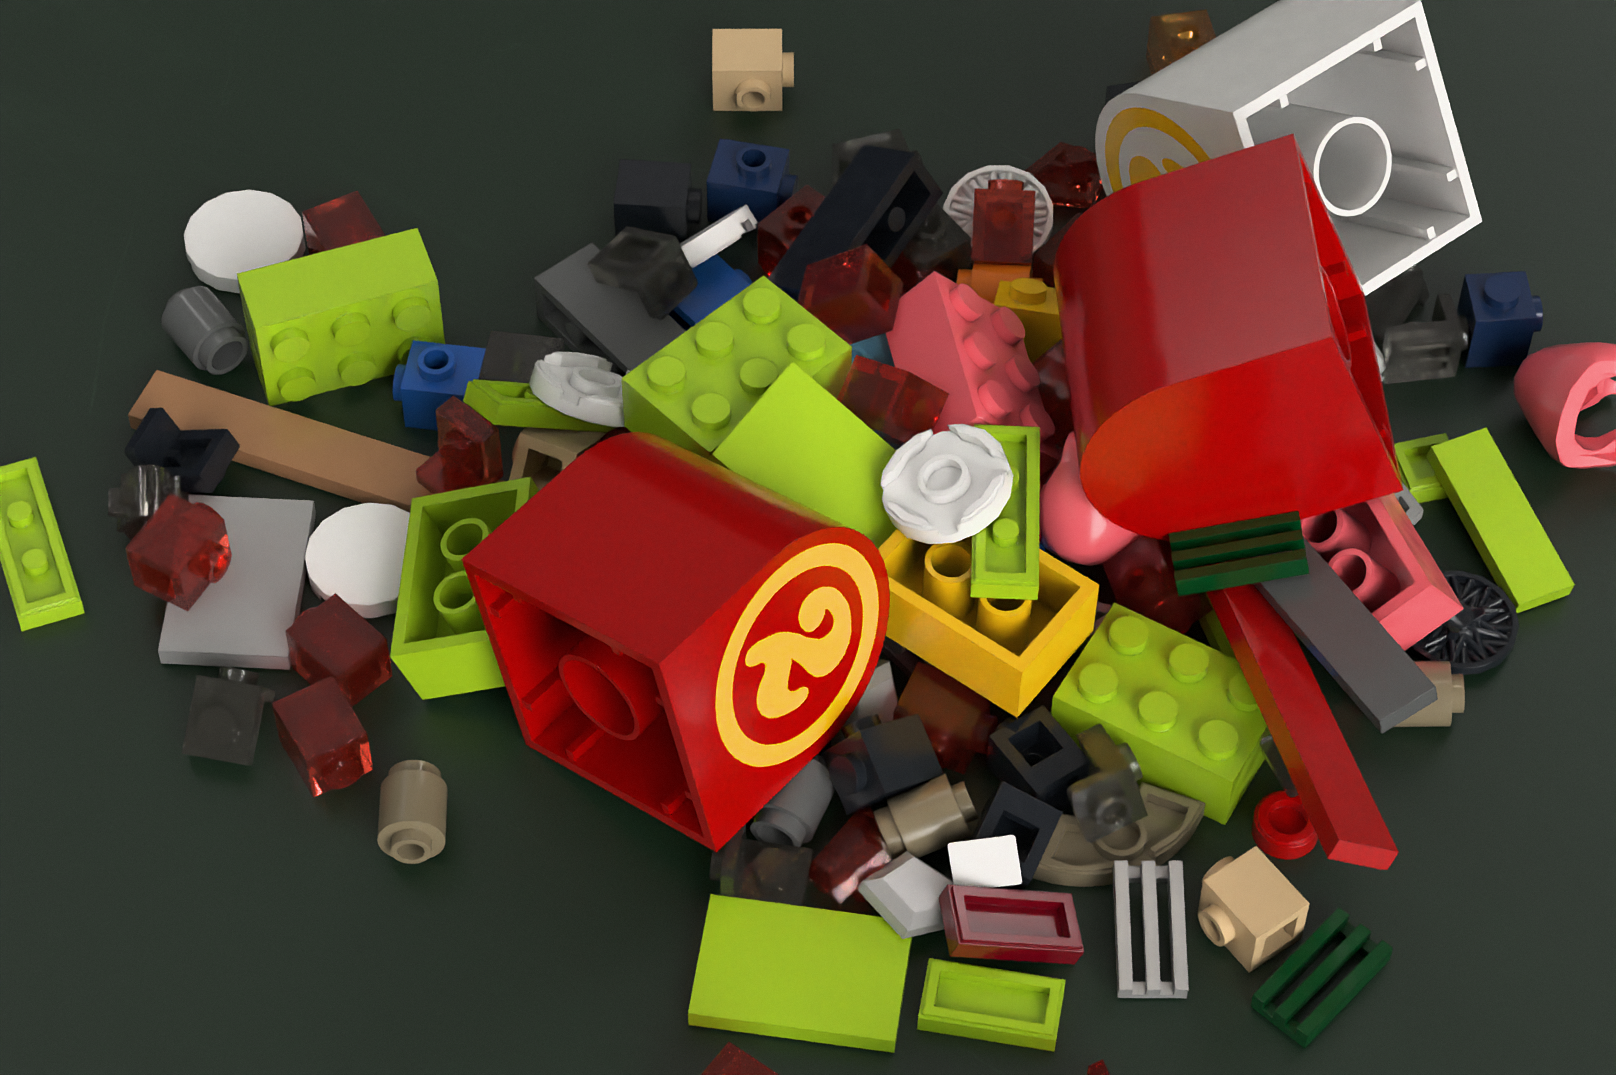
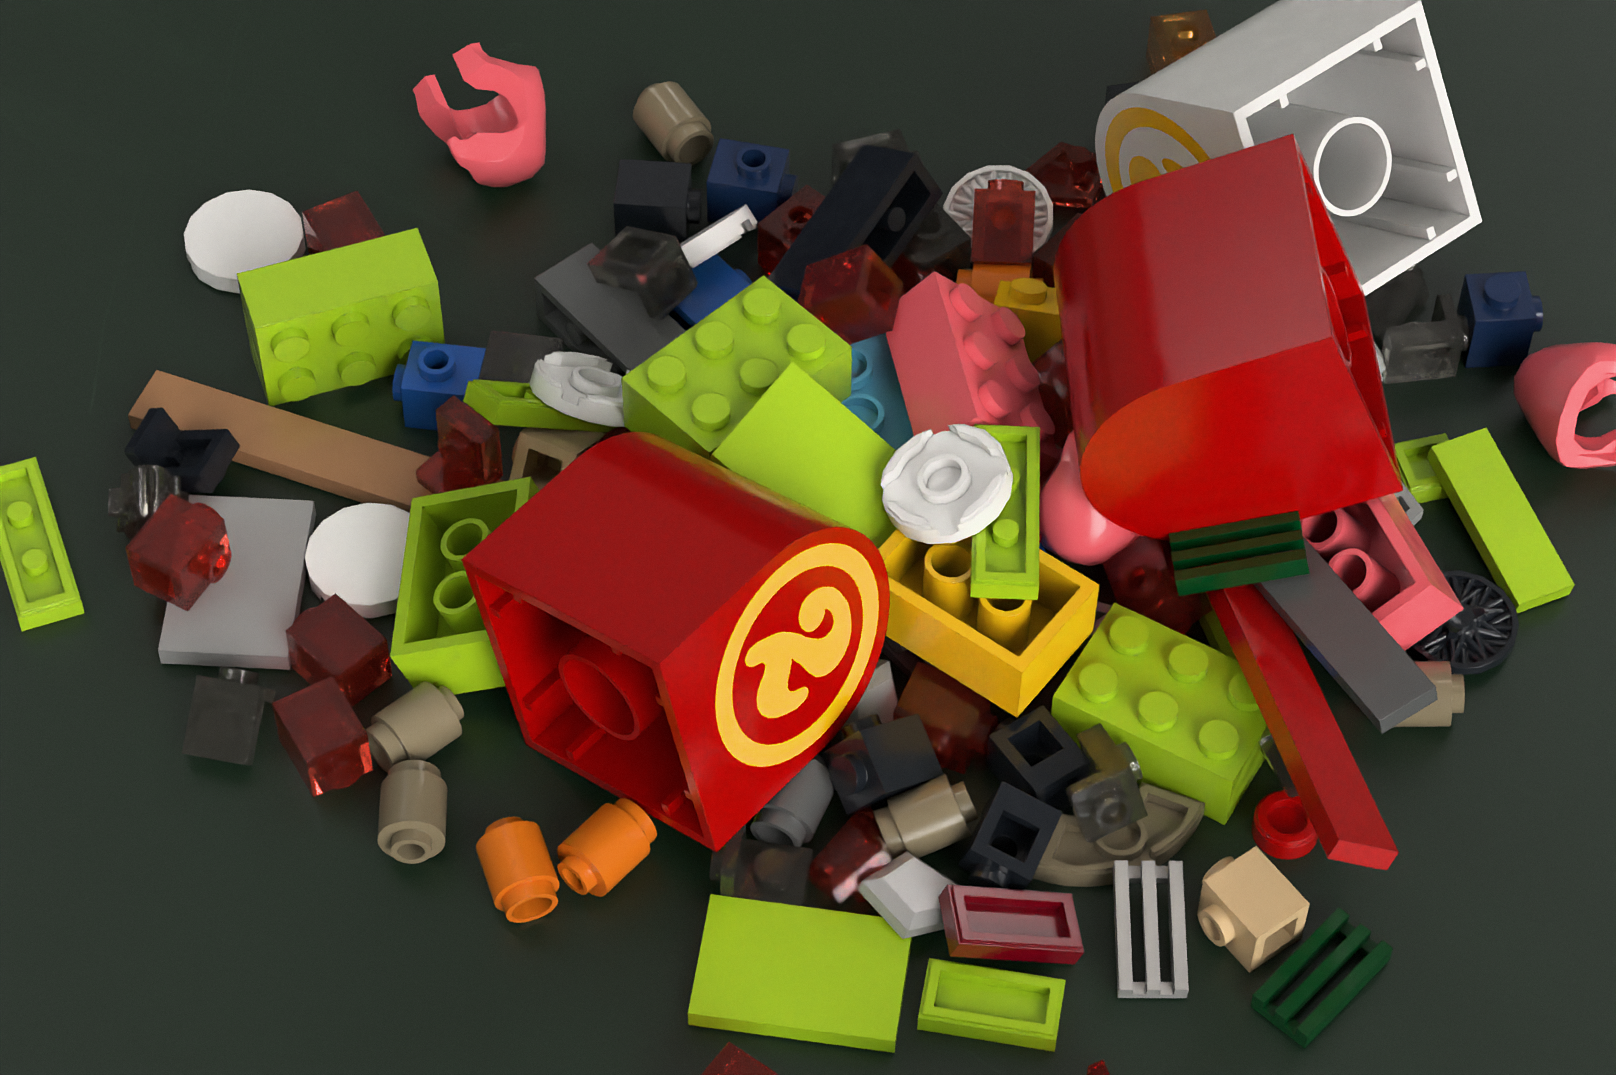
(204, 330): dark grey brick -> none
(415, 725): none -> dark tan brick
(497, 140): none -> coral piece
(518, 869): none -> orange brick
(605, 847): none -> orange brick
(673, 123): none -> dark tan brick
(750, 69): tan brick -> none
(891, 400): clear red brick -> none
(985, 862): white sticker -> none

